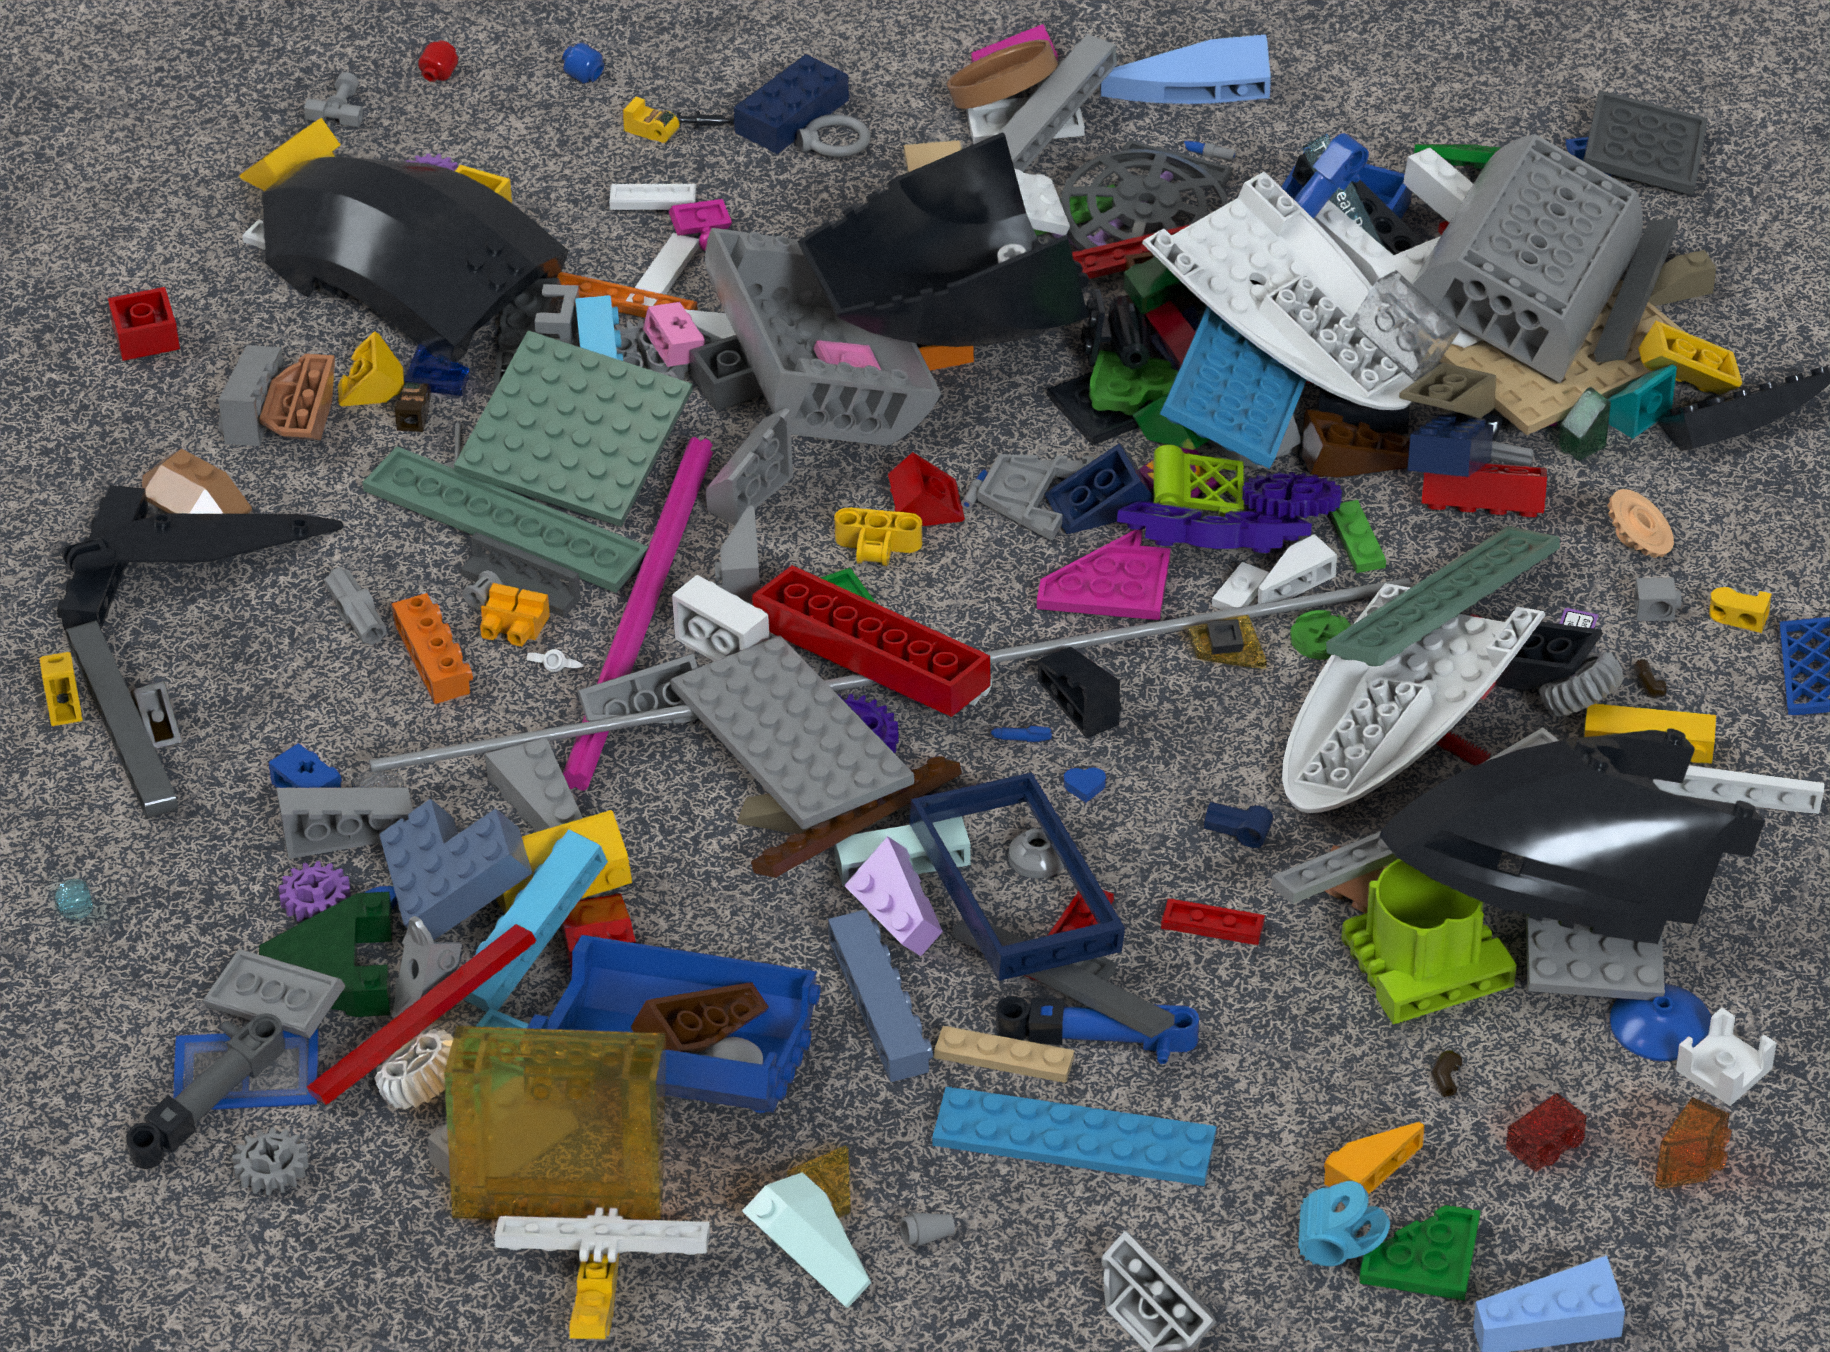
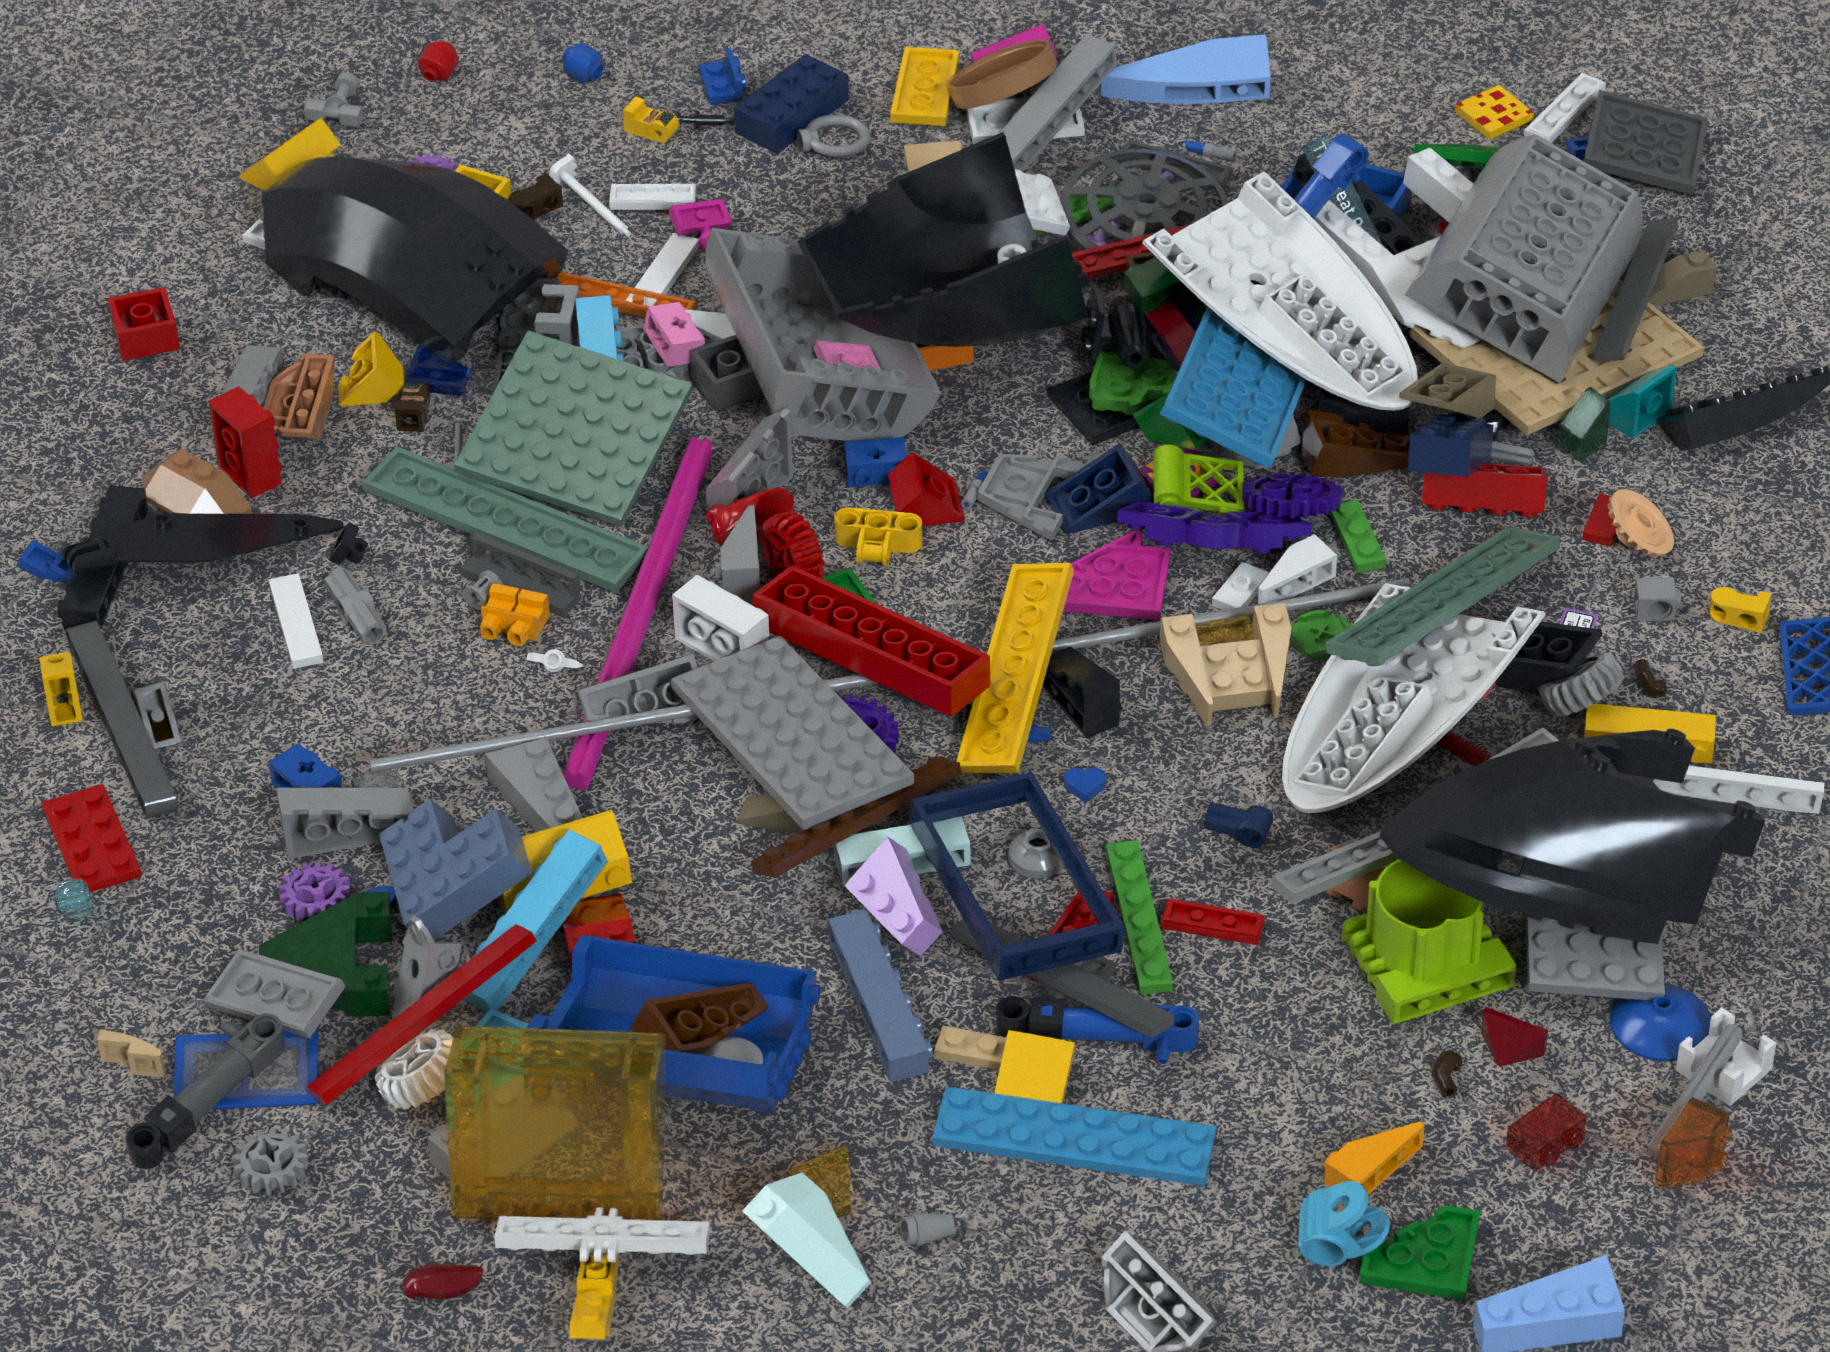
(45, 563): none -> blue slope
(91, 838): none -> red plate
(140, 1055): none -> tan slope
(245, 442): none -> red brick
(295, 621): none -> white tile
(348, 546): none -> black tile
(432, 648): orange brick -> none
(442, 1281): none -> dark red arm
(539, 198): none -> dark brown leg
(564, 172): none -> white piece
(723, 79): none -> blue bracket
(766, 503): none -> red hair
(789, 542): none -> red gear
(871, 460): none -> blue brick
(922, 86): none -> yellow plate
(1018, 665): none -> yellow plate
(1035, 1067): none -> yellow tile
(1139, 917): none -> bright green plate
(1224, 636): black plate -> none
(1232, 672): none -> tan wedge
(1405, 325): clear brick -> none
(1494, 112): none -> yellow tile
(1511, 1038): none -> dark red slope
(1566, 108): none -> white tile
(1599, 525): none -> red tile
(1696, 360): yellow slope -> none
(1701, 1080): none -> light grey axle

